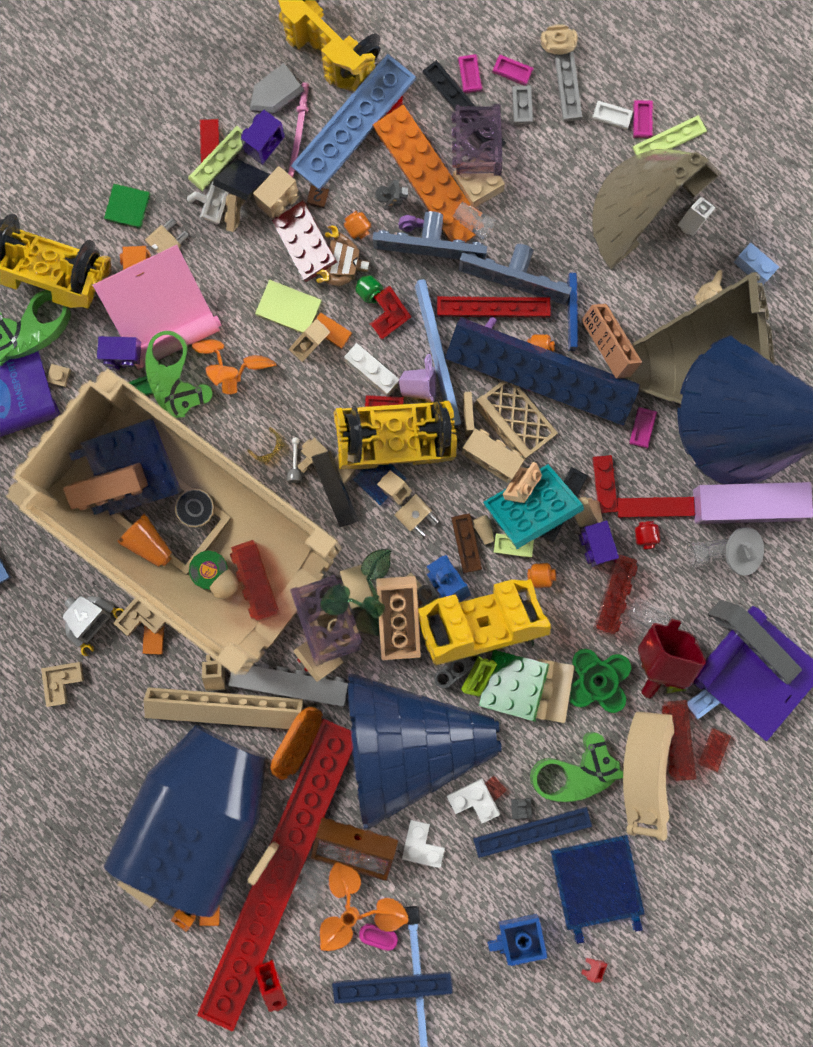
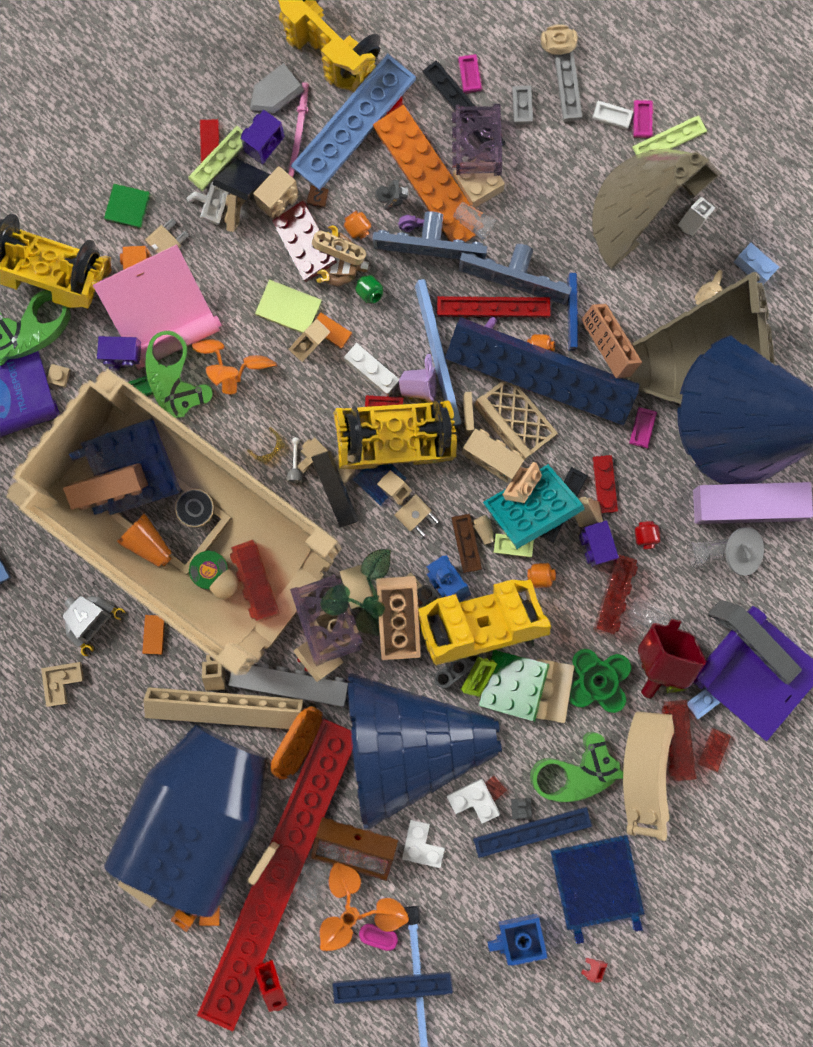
(134, 615): tan plate -> none
(348, 257): none -> tan beam
(394, 313): red plate -> none
(512, 70): dark pink tile -> none
(655, 507): red tile -> none

